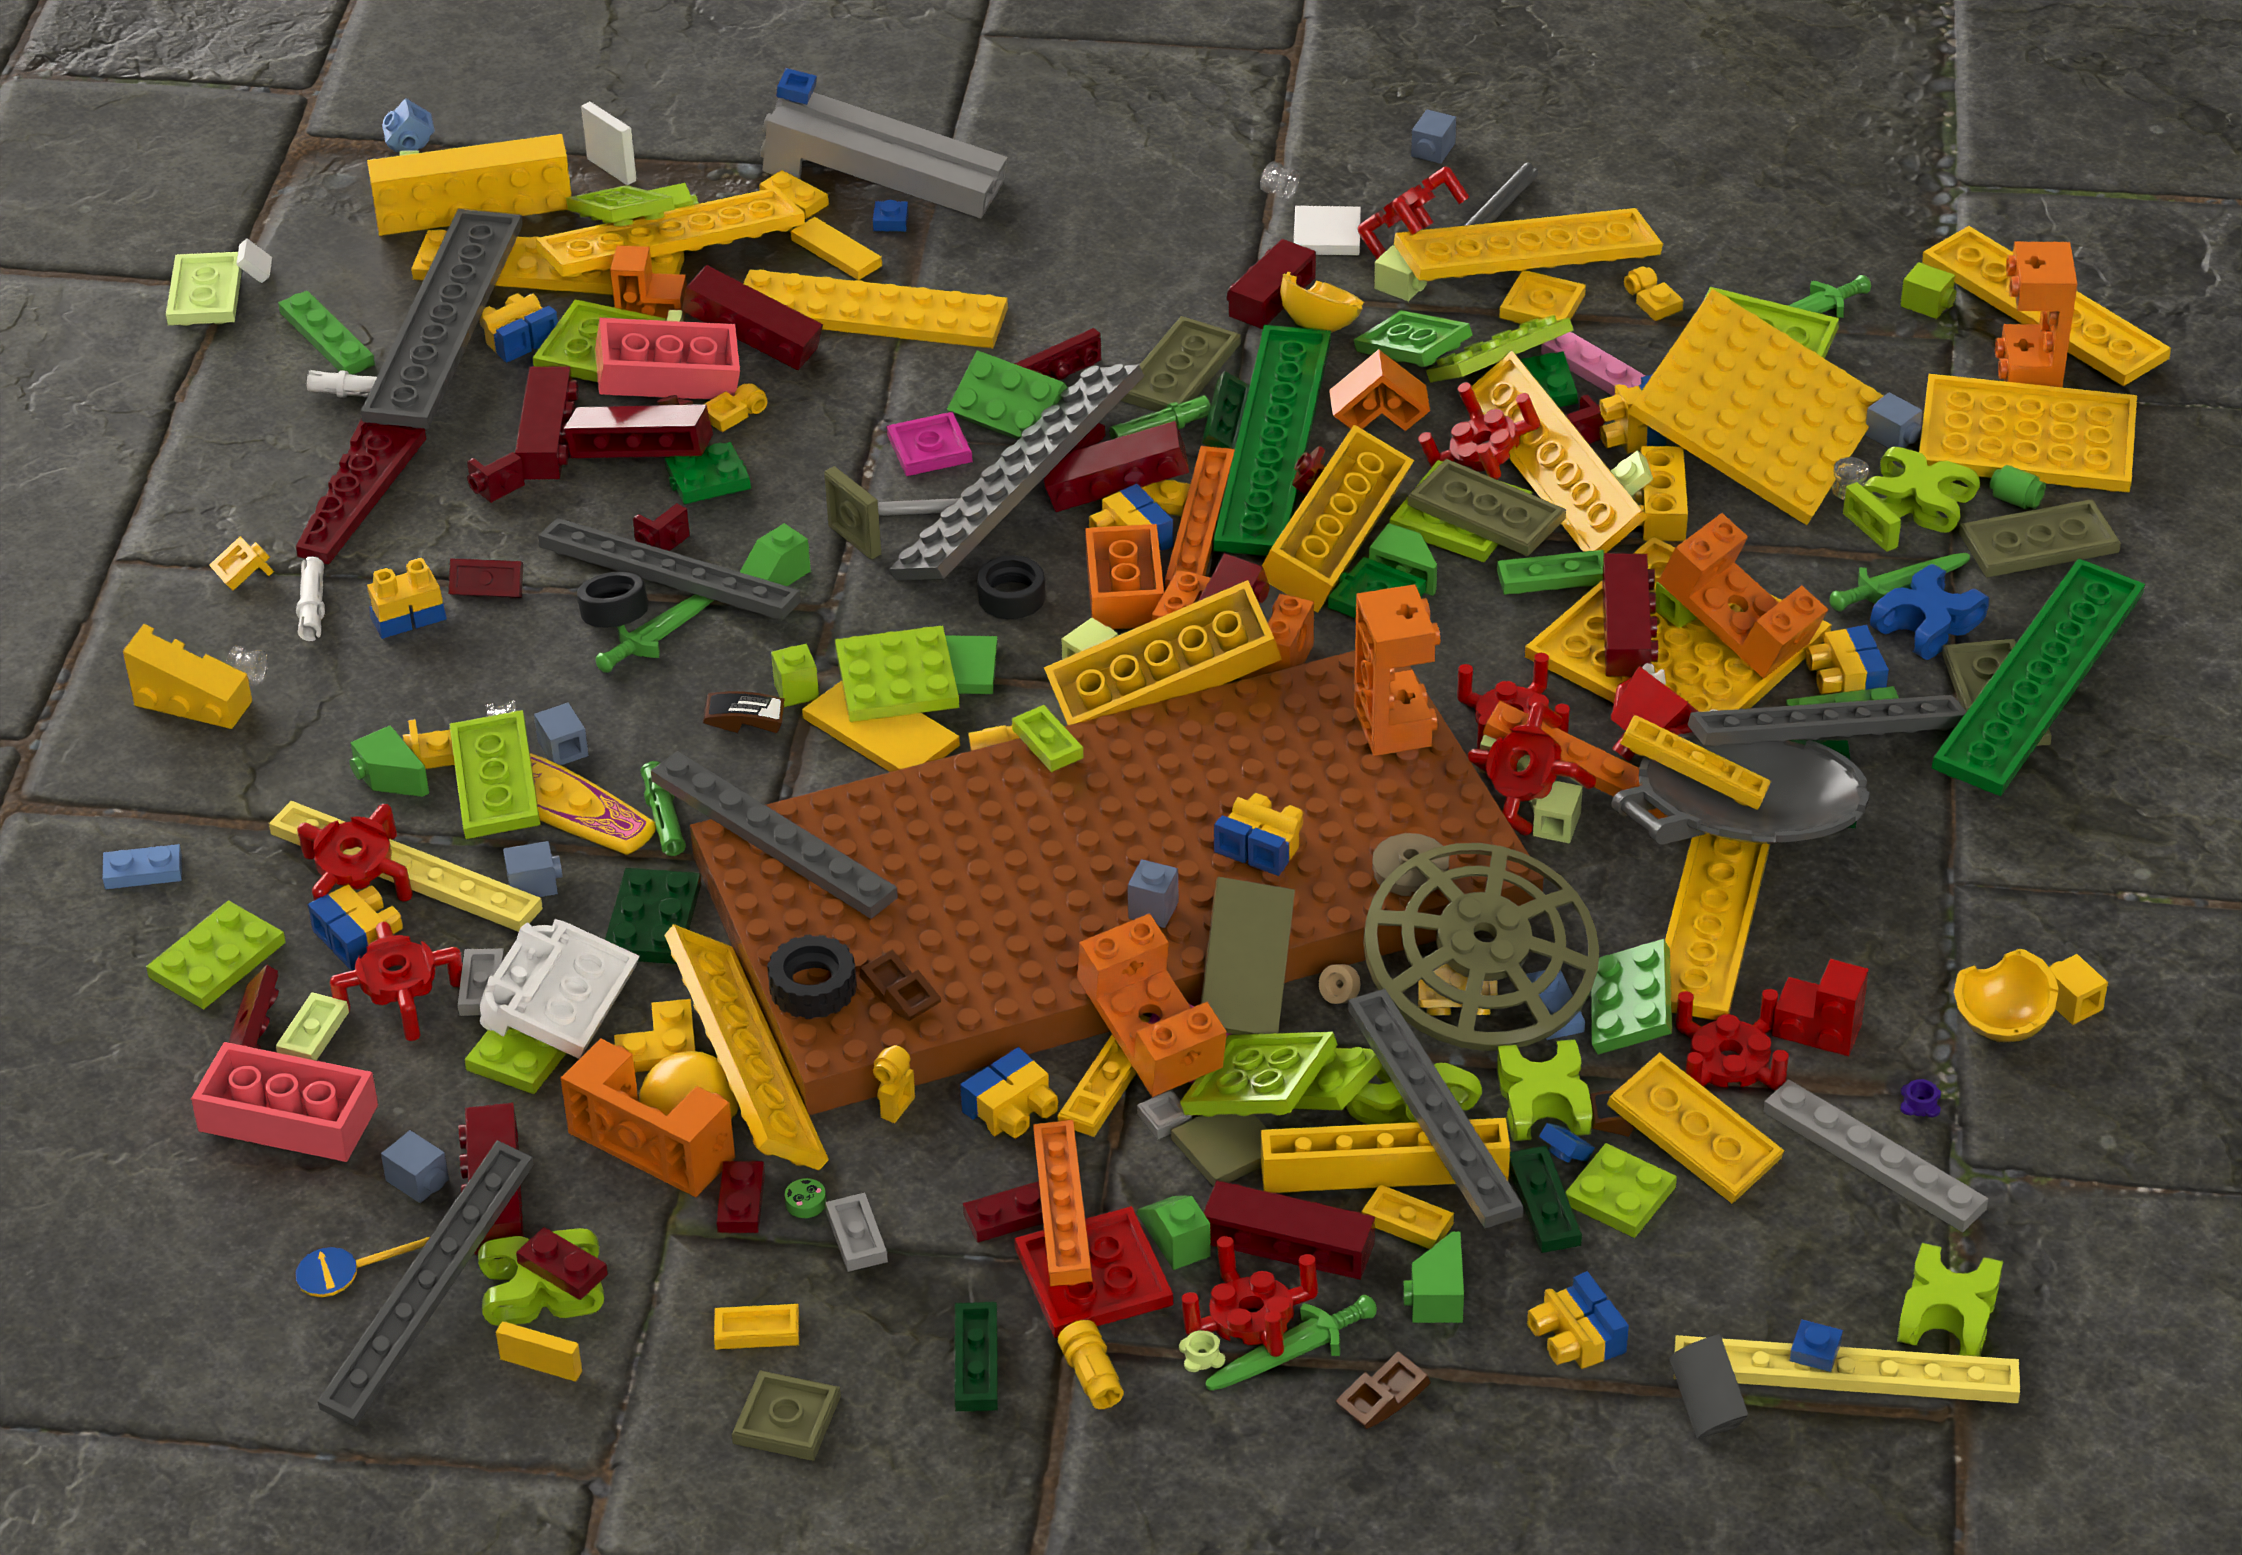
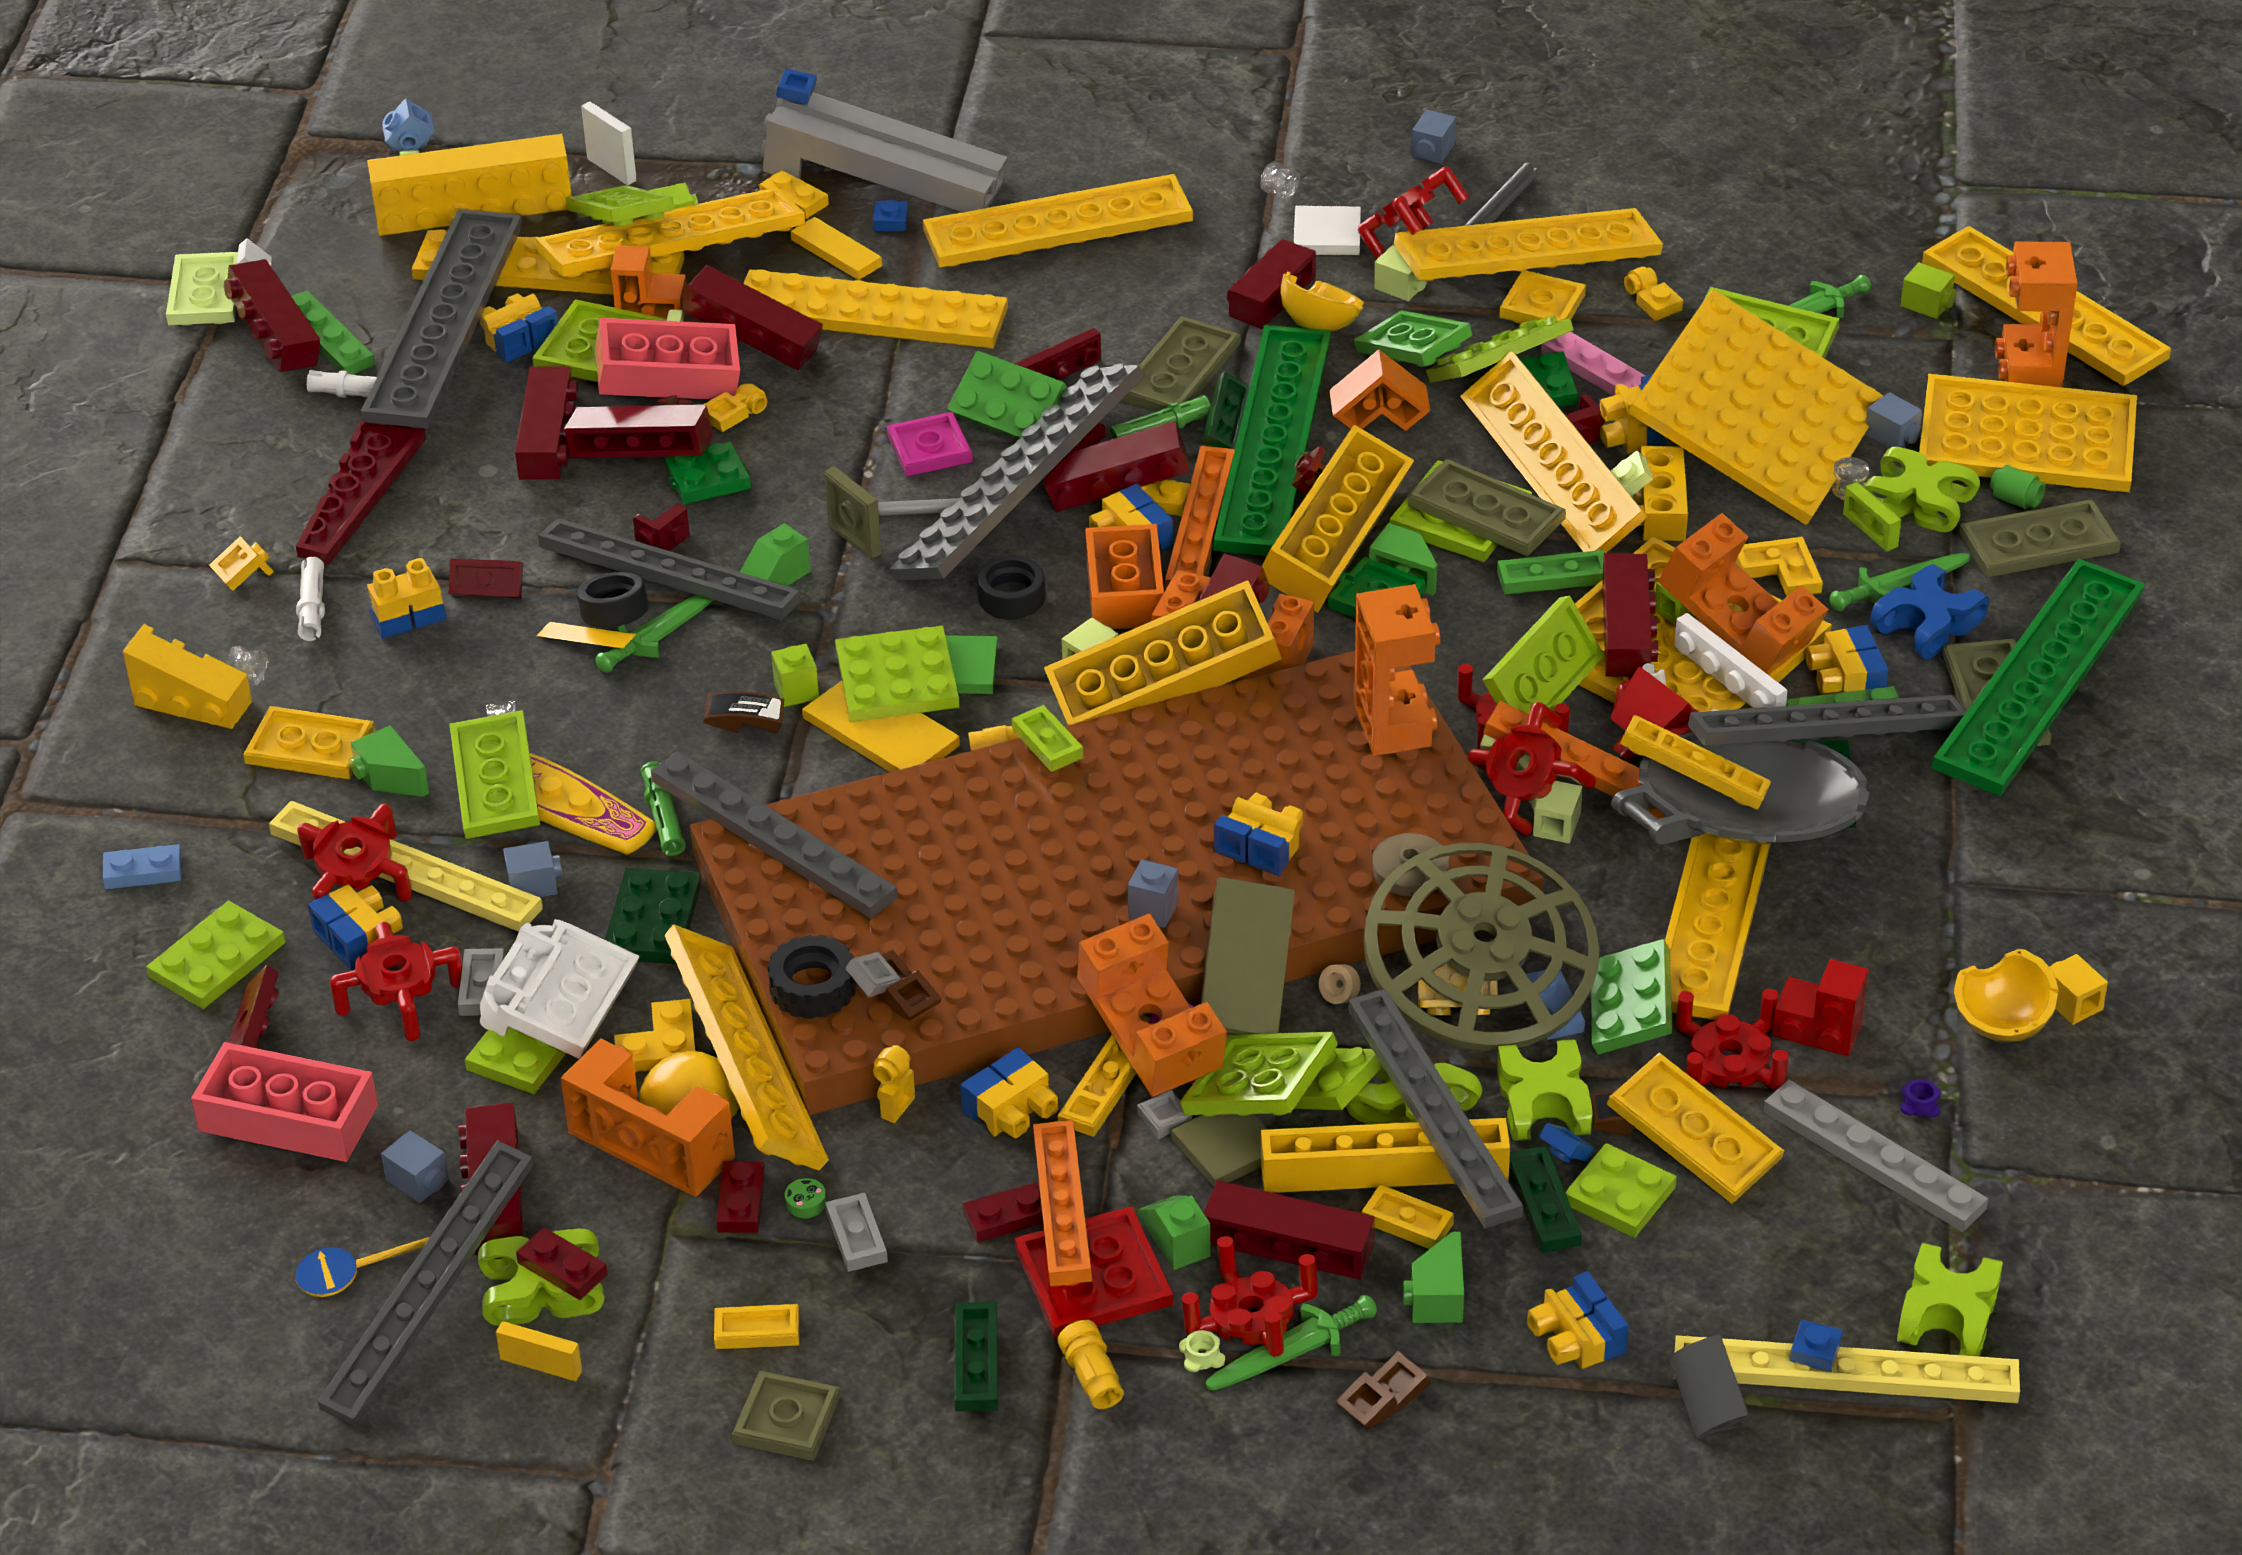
(272, 315): none -> dark red brick
(306, 742): none -> yellow tile
(313, 1027): yellowish green plate -> none
(431, 748): yellow bracket -> none
(496, 478): dark red bracket -> none
(561, 734): sand blue brick -> none
(586, 635): none -> yellow sticker
(872, 973): none -> light grey tile
(1057, 220): none -> yellow plate
(1494, 427): red plate -> none
(1546, 660): none -> lime plate
(1727, 664): none -> white plate
(1784, 558): none -> yellow plate

